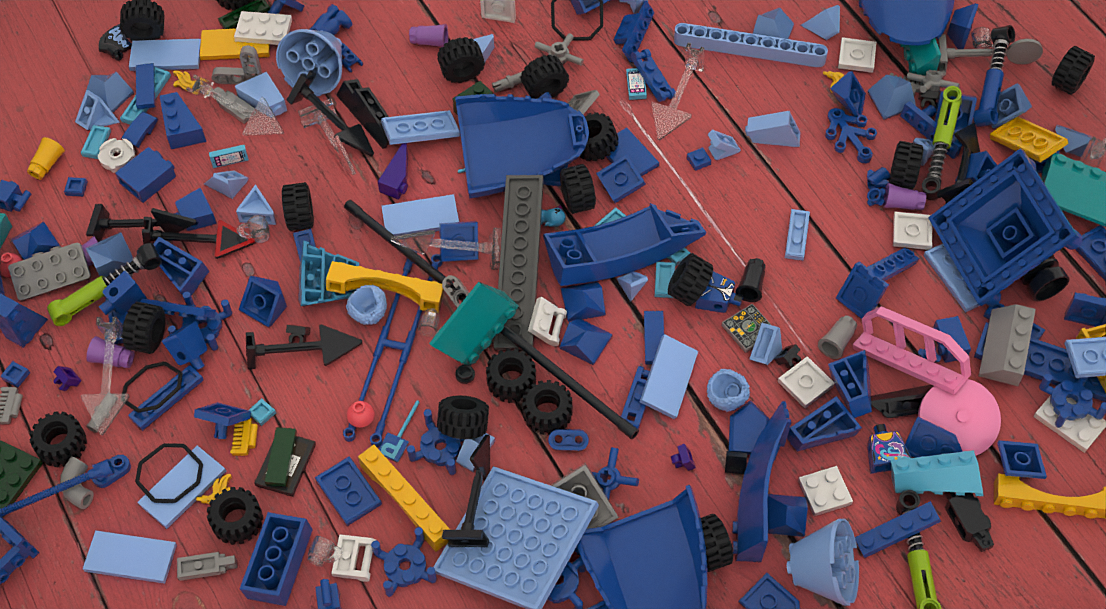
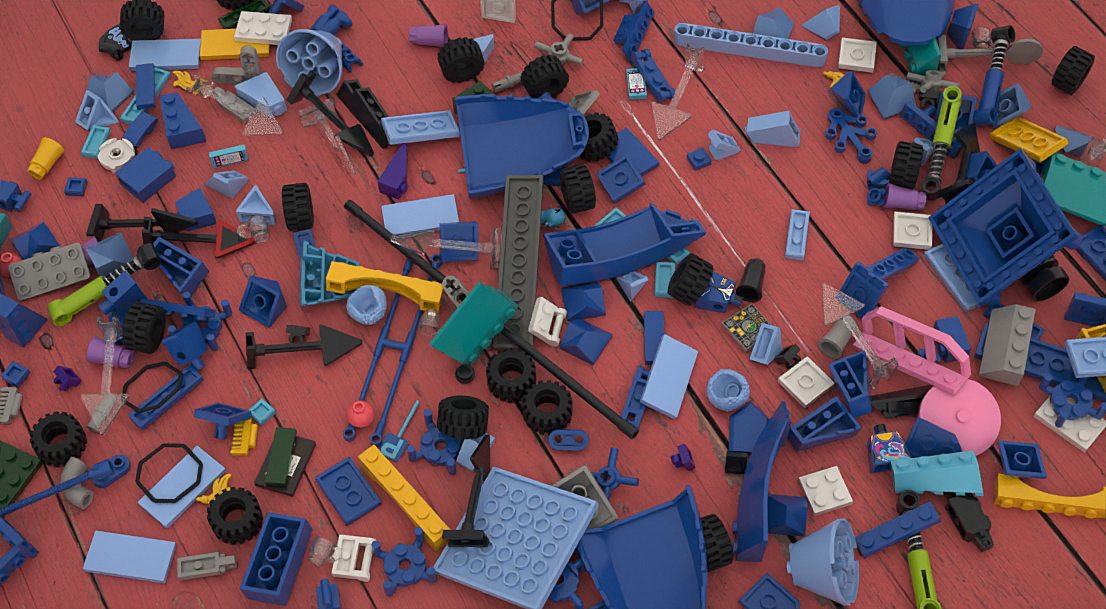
(840, 307): none -> clear piece

